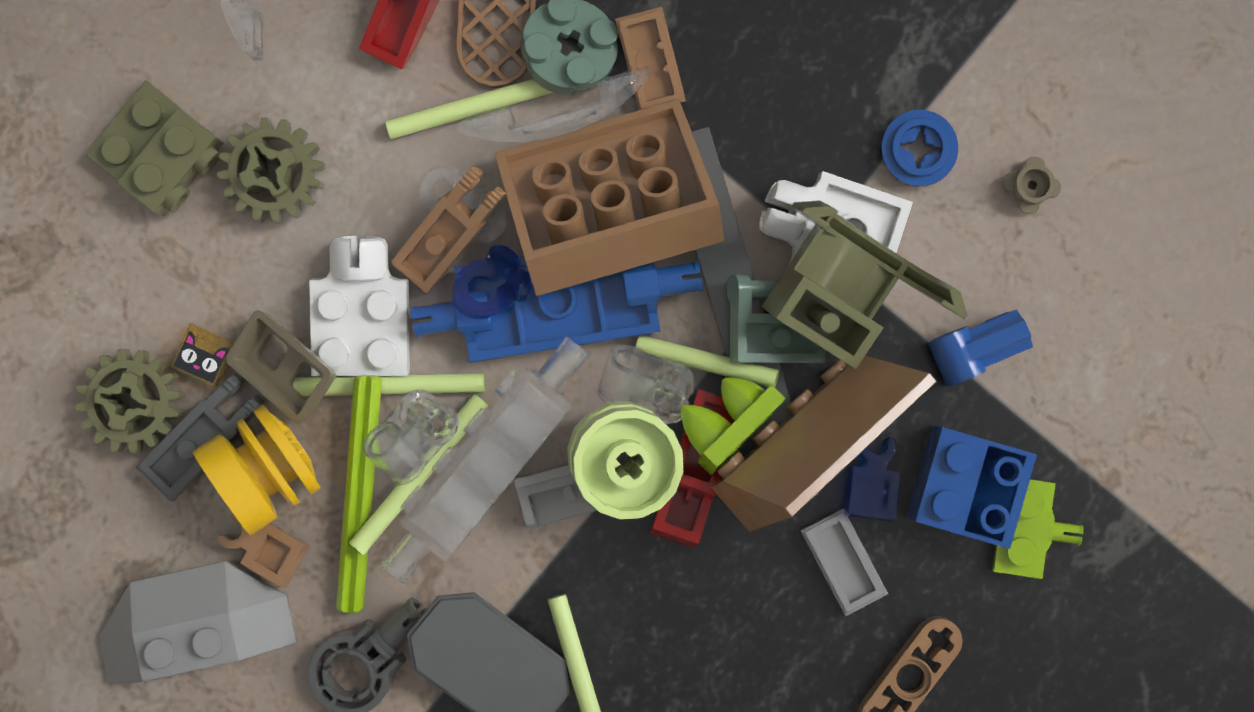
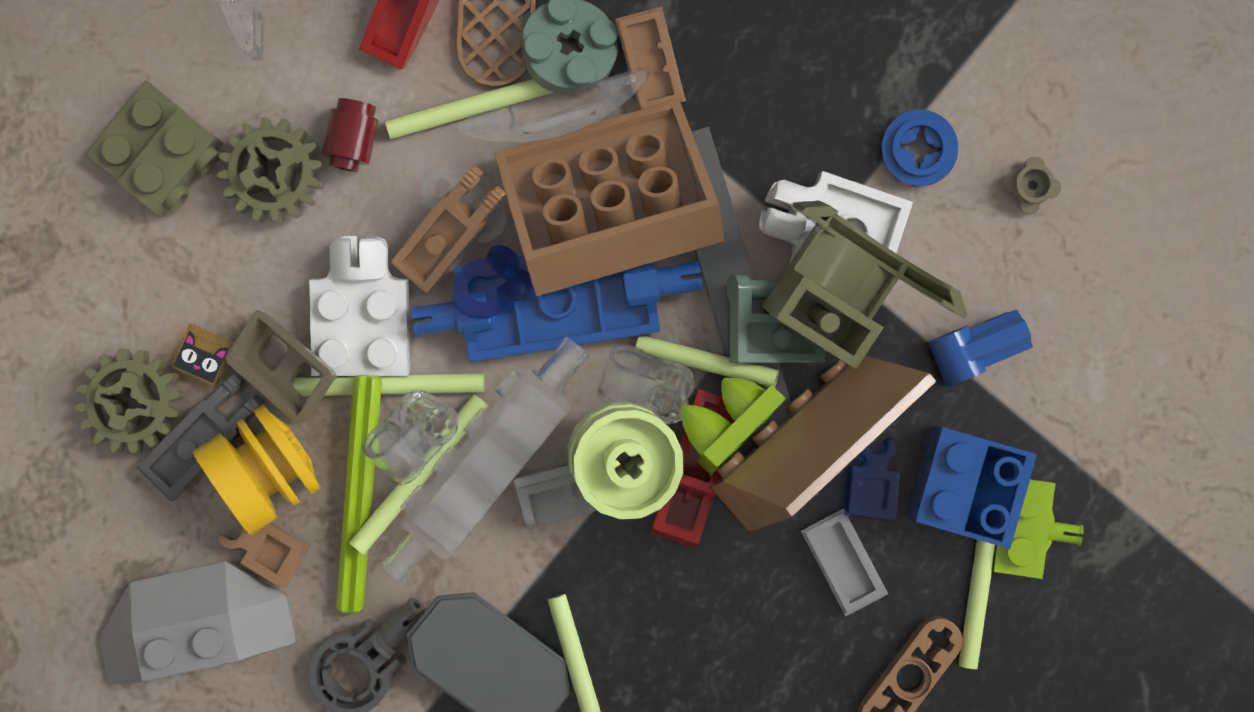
(350, 134): none -> dark red brick
(977, 605): none -> yellowish green bar

